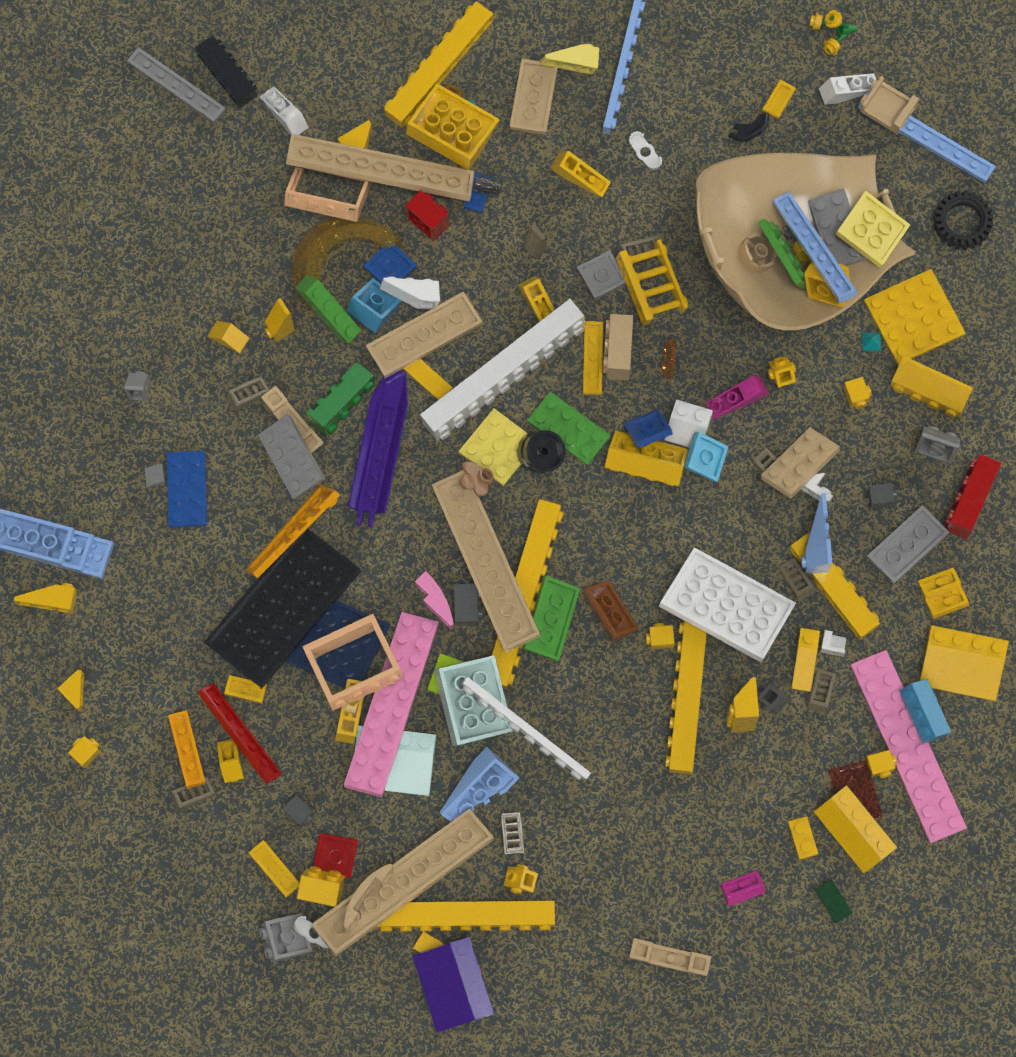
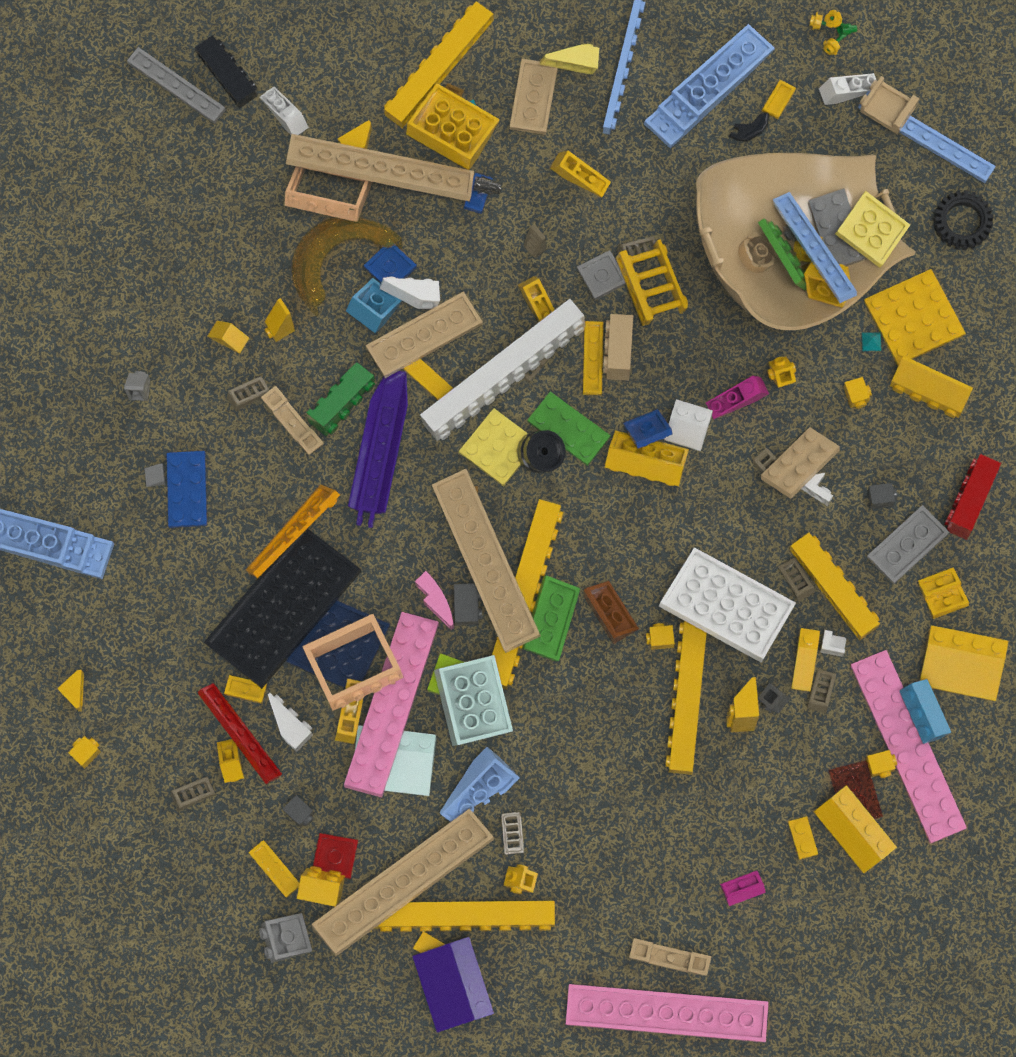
(54, 598): yellow slope -> none
(186, 749): light orange plate -> none
(290, 728): none -> white slope
(291, 456): light grey plate -> none
(303, 926): white piece -> none
(327, 309): bright green brick -> none
(378, 877): tan slope -> none
(427, 215): red brick -> none
(474, 478): medium nougat plate -> none
(519, 724): white plate -> none
(638, 142): white piece -> none
(667, 1013): none -> bright pink plate
(669, 351): clear orange plate -> none
(706, 457): medium azure plate -> none
(708, 86): none -> light blue slope
(818, 550): light blue wedge -> none
(833, 901): dark green tile -> none
(938, 444): light grey slope -> none

